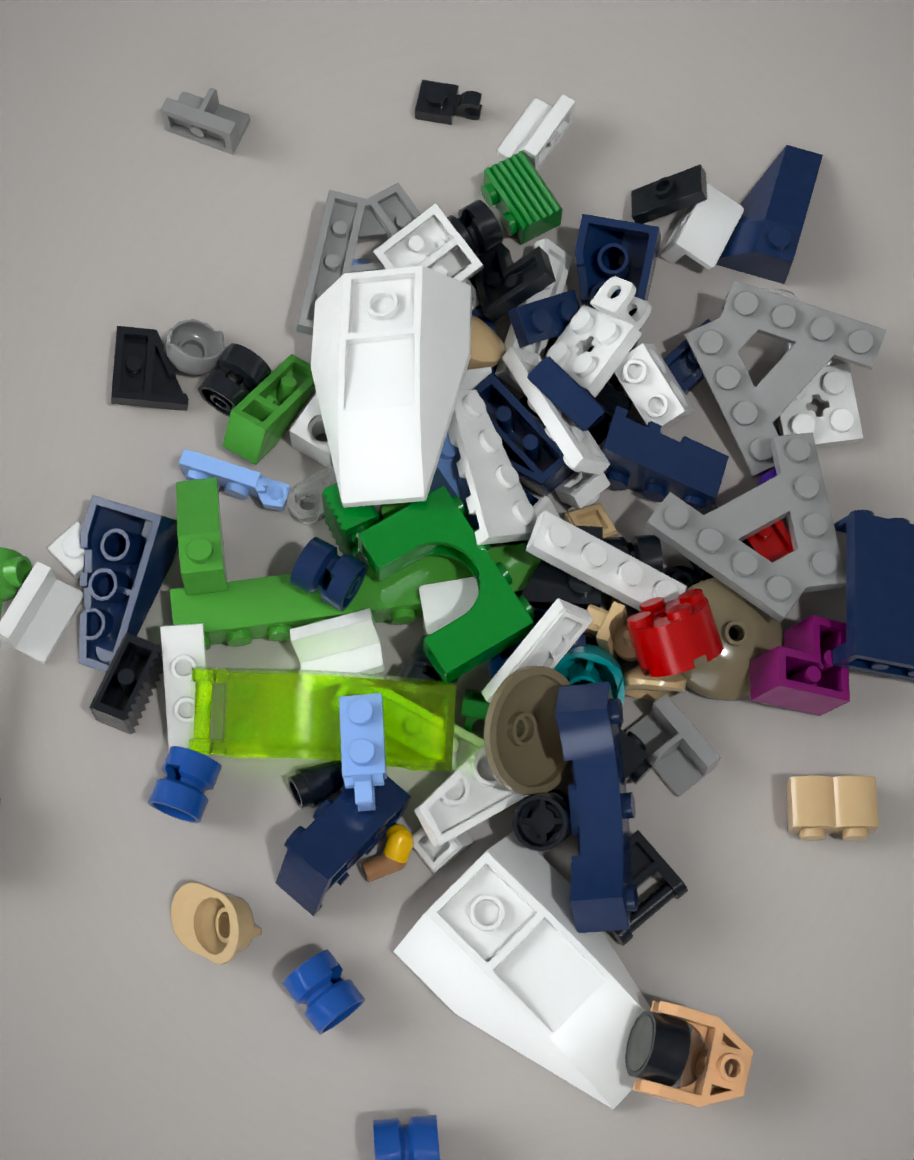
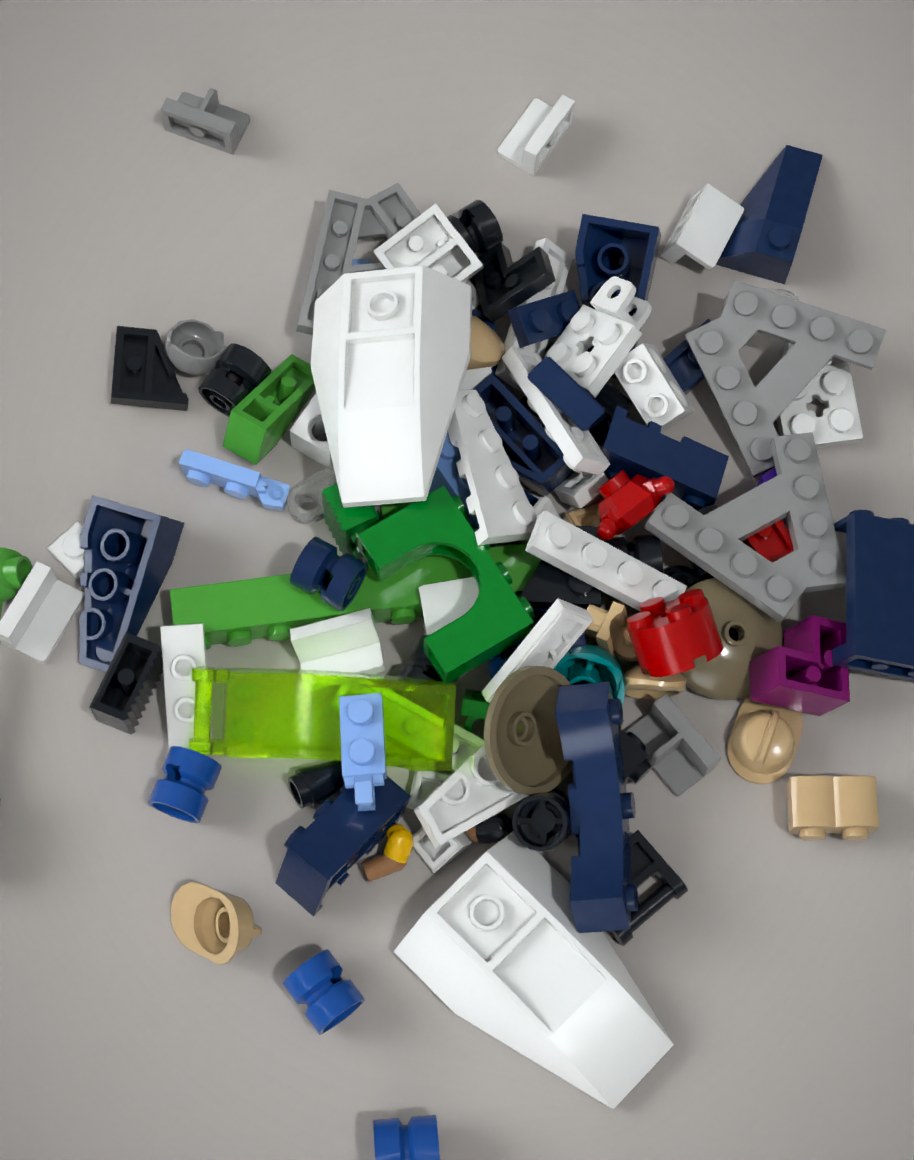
(200, 536): bright green slope -> none
(423, 785): none -> white tile
(442, 102): black plate -> none
(491, 830): none -> black arm
(521, 198): green brick -> none
(629, 501): none -> red rock
(662, 1049): light nougat piece -> none
(669, 194): black plate -> none
(764, 741): none -> tan piece

